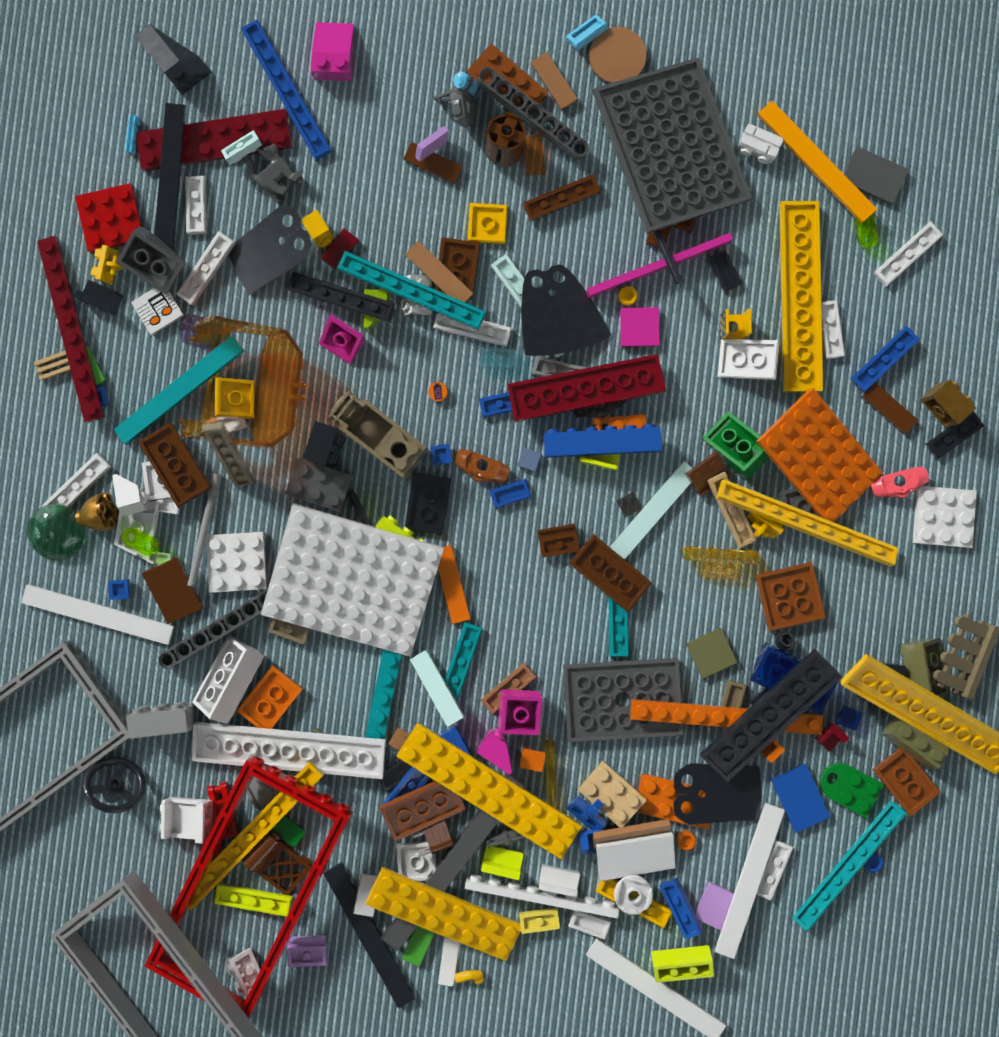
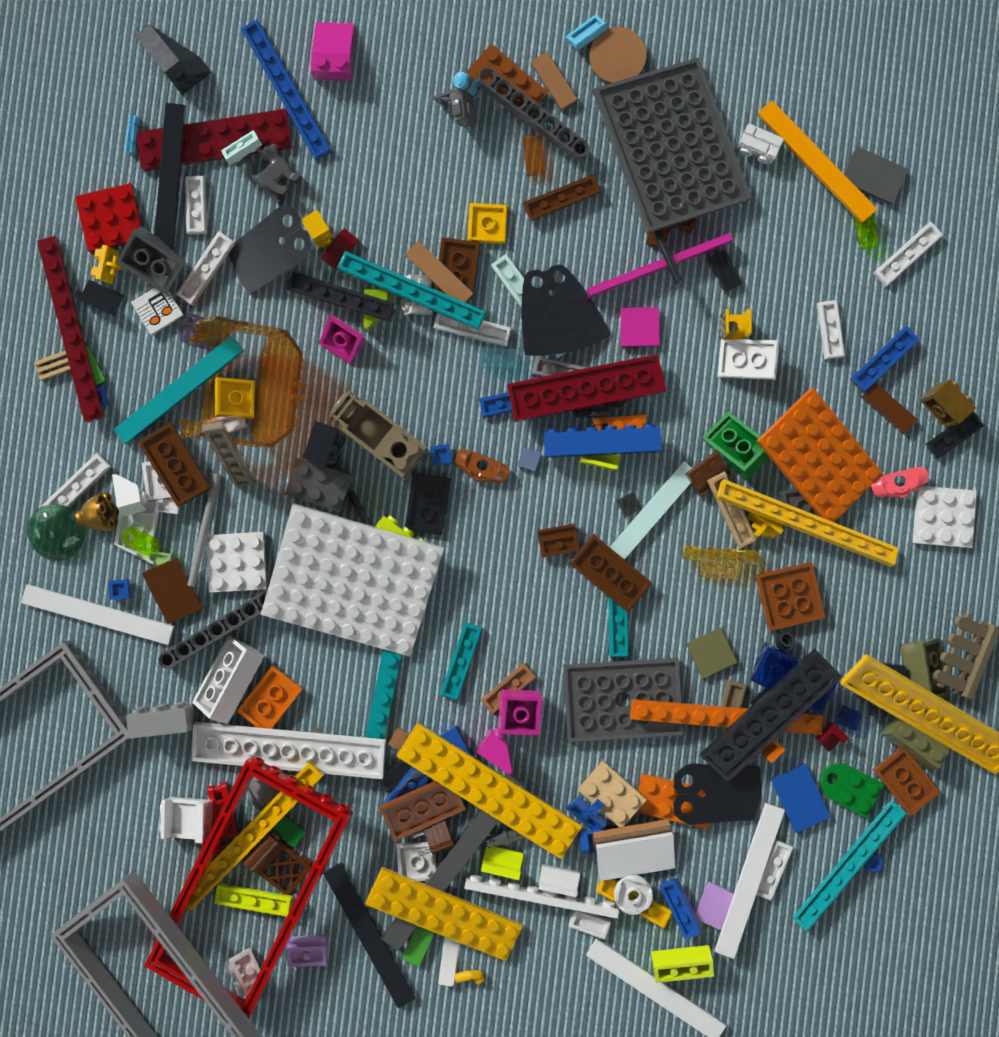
(113, 788): black piece -> none
(289, 631): dark tan plate -> none
(365, 885): white tile -> none
(431, 143): lavender tile -> none
(435, 165): reddish brown tile -> none
(437, 688): light aqua tile -> none
(438, 391): orange tile -> none
(452, 587): orange tile -> none
(498, 139): reddish brown cylinder -> none
(510, 493): blue tile -> none
(531, 759): orange panel -> none
(539, 920): light yellow plate -> none
(551, 780): clear yellow axle -> none
(627, 296): yellow tile -> none
(686, 840): orange tile -> none
(801, 296): yellow plate -> none

